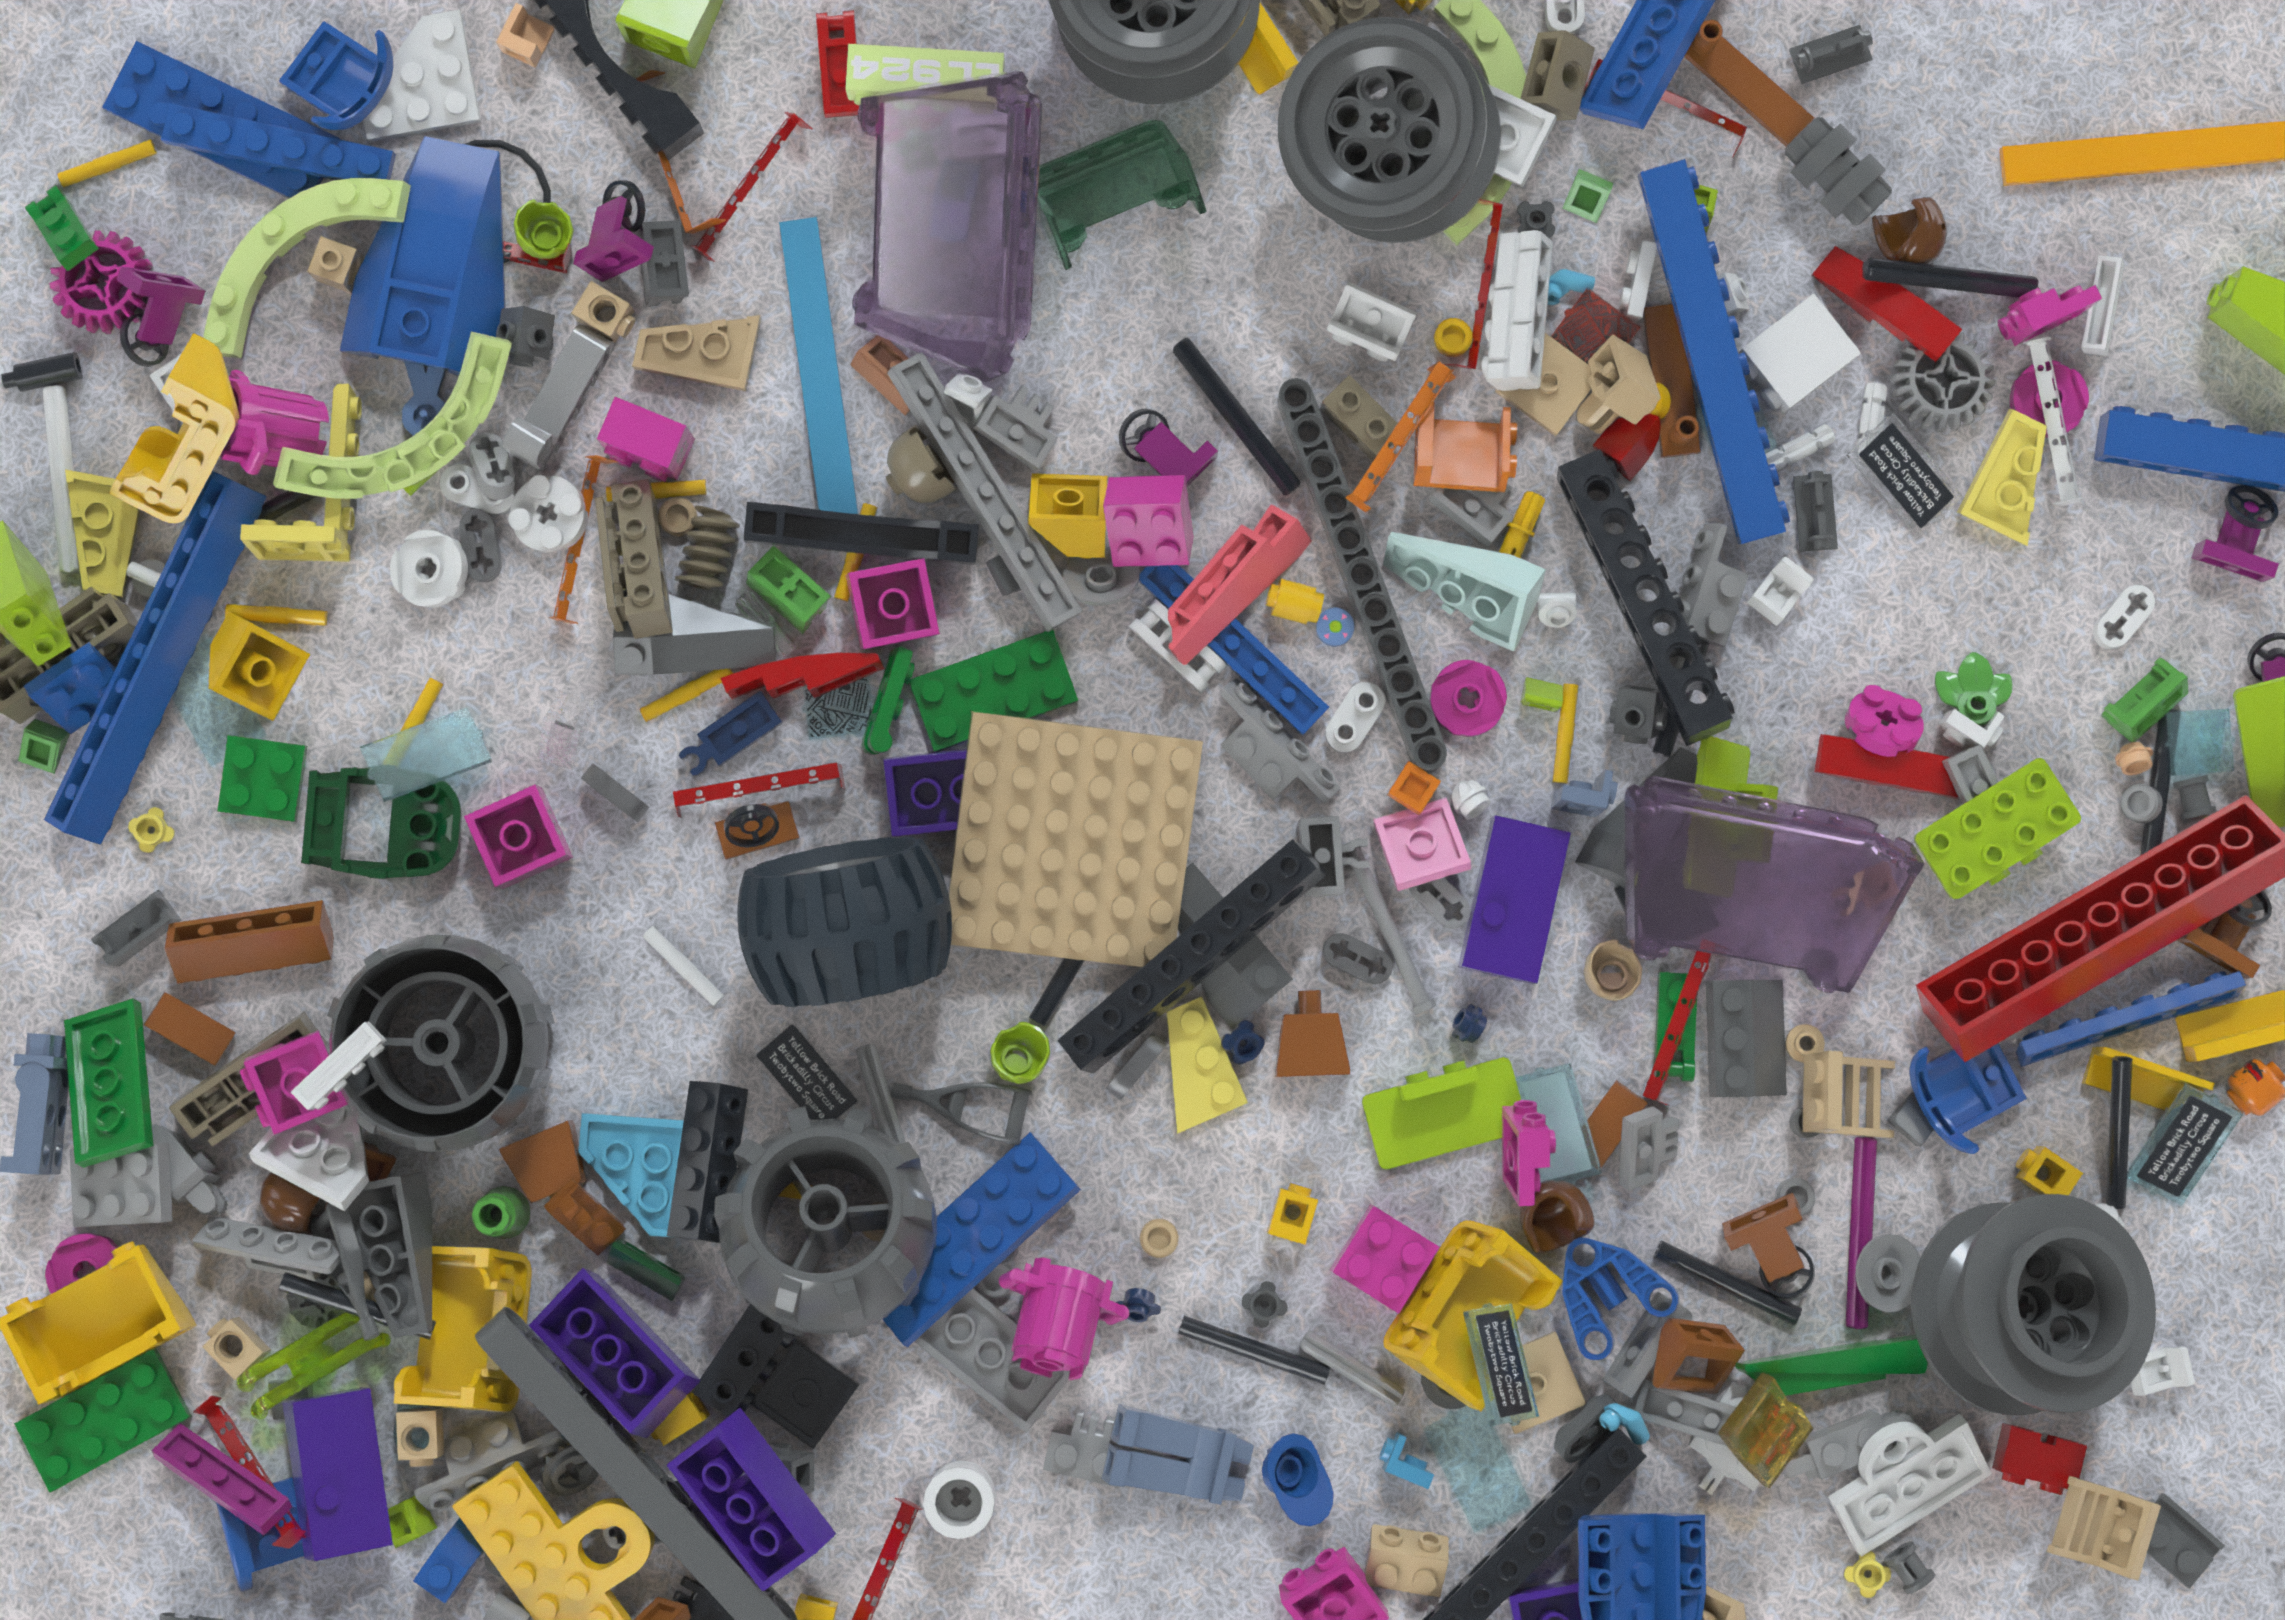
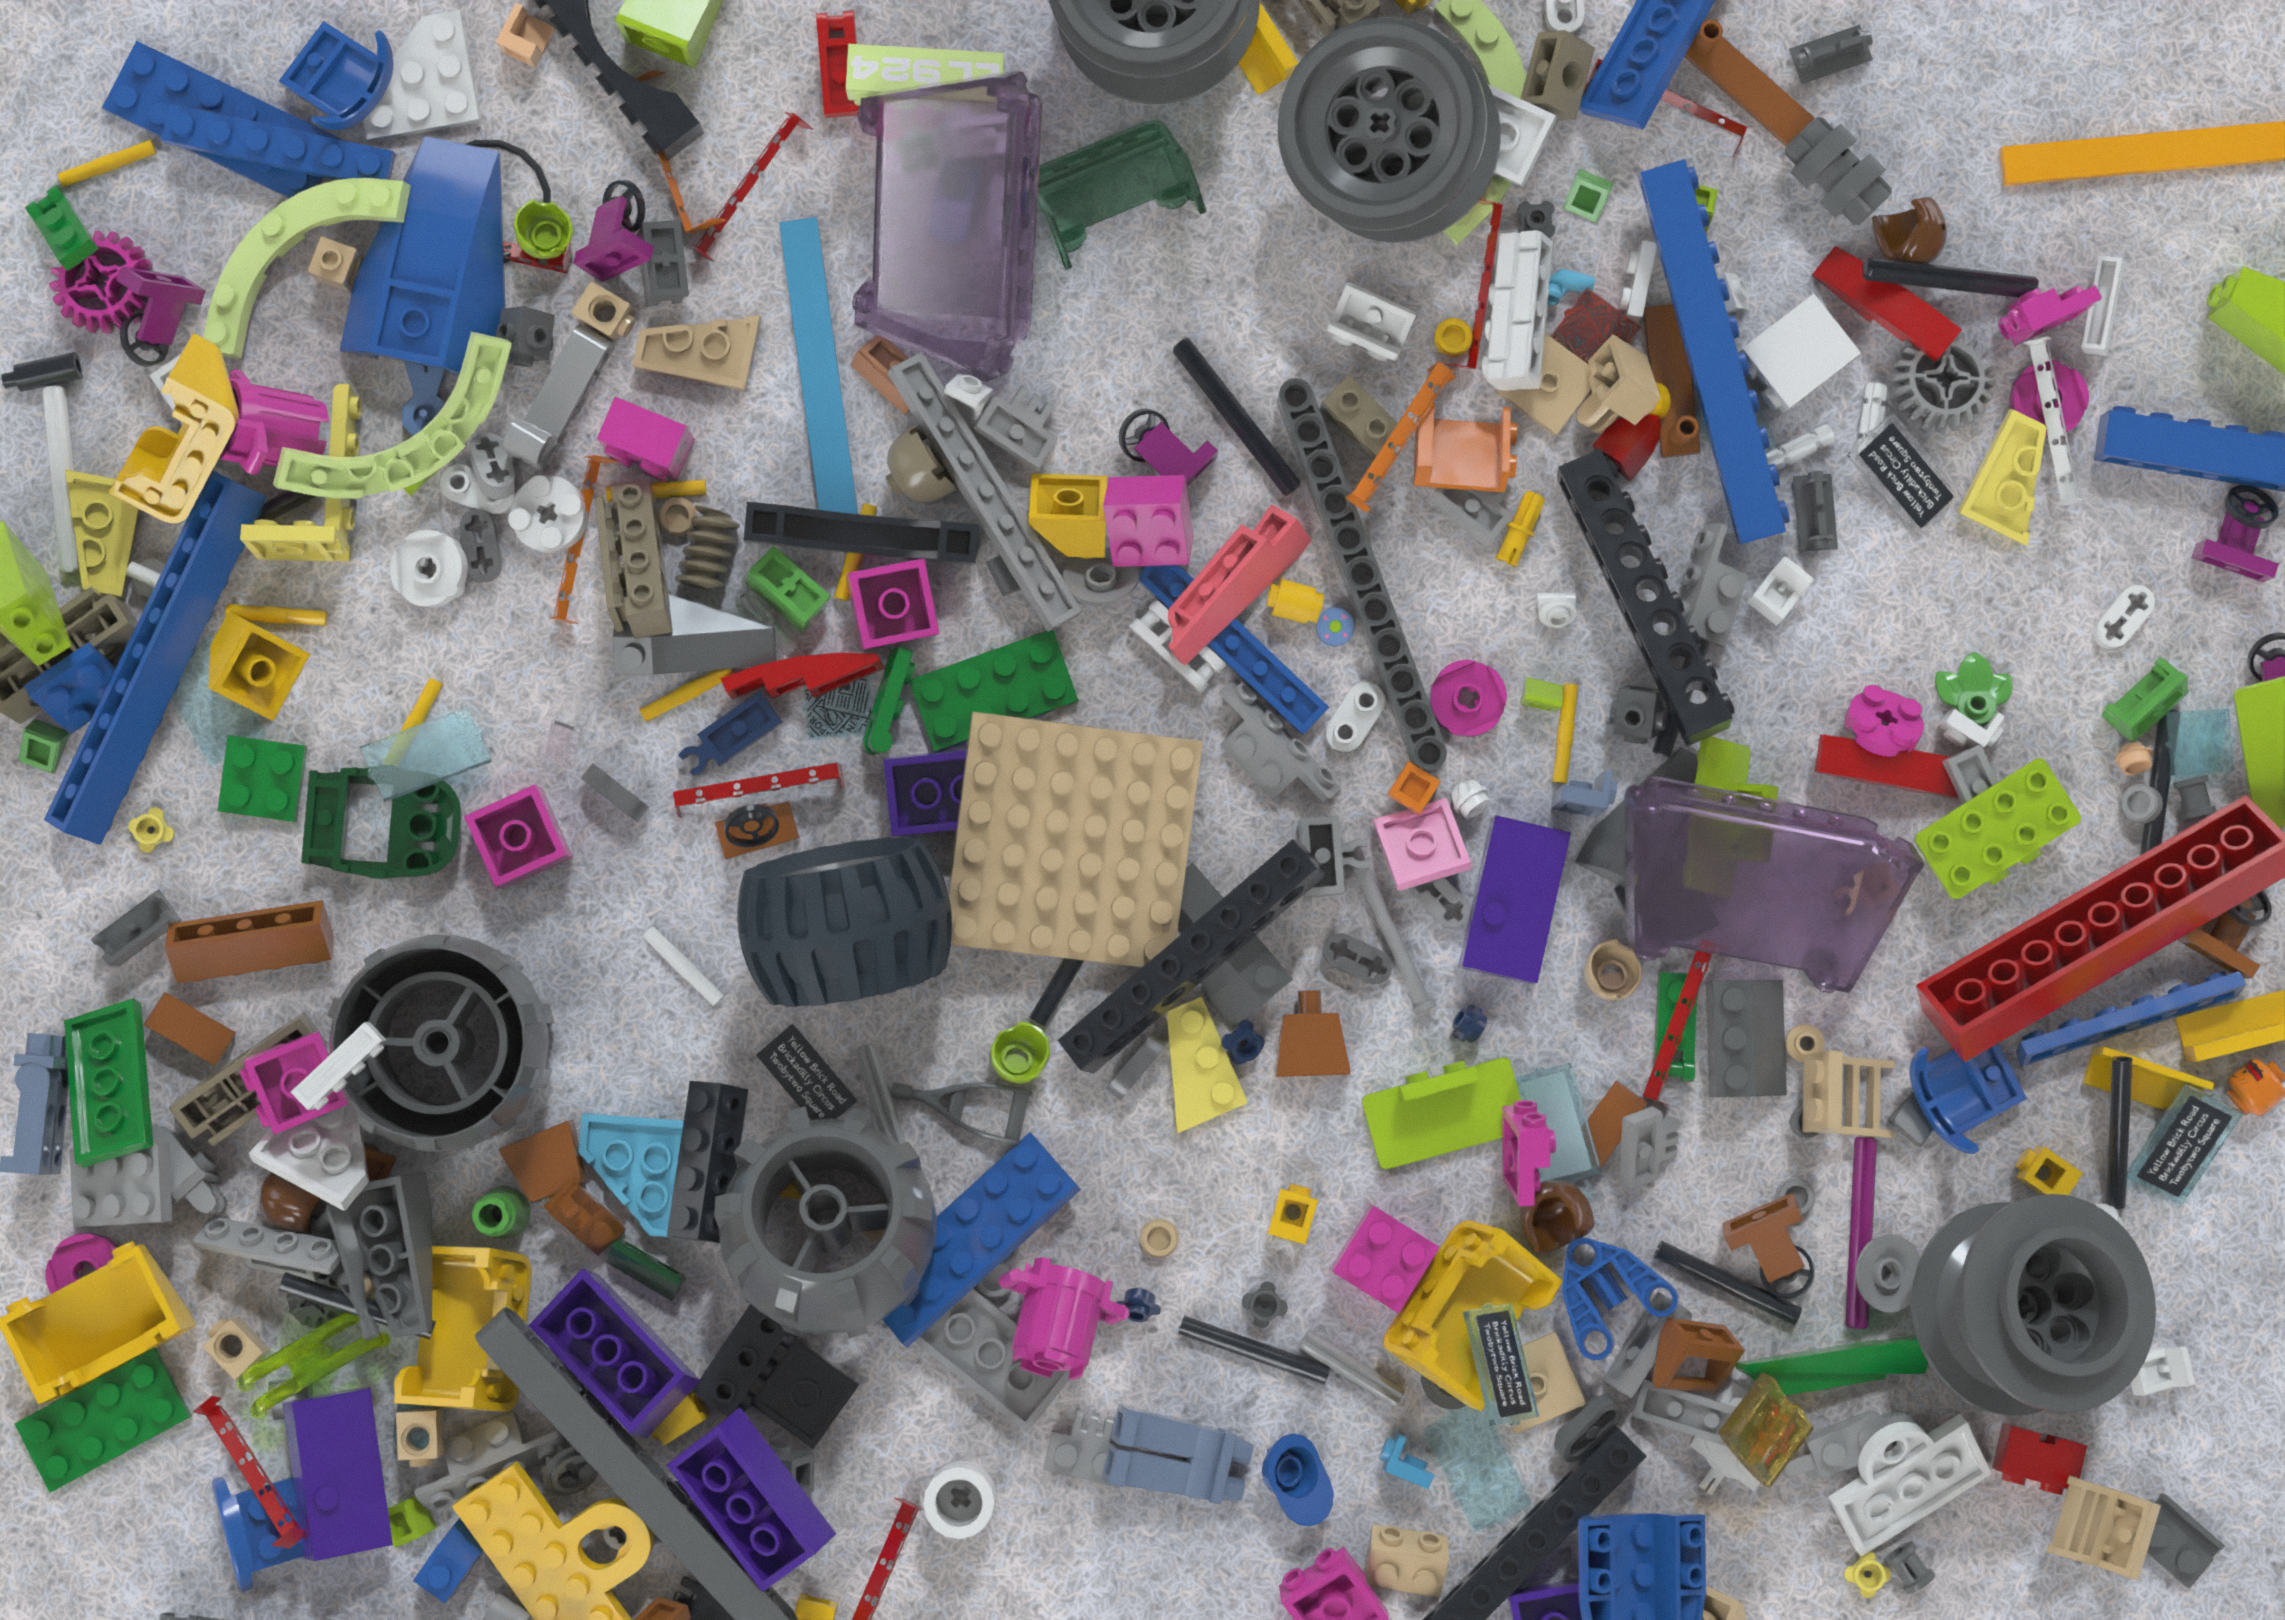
(222, 1479): magenta plate -> none
(1483, 584): light aqua wedge -> none
(1632, 1420): medium azure arm -> none

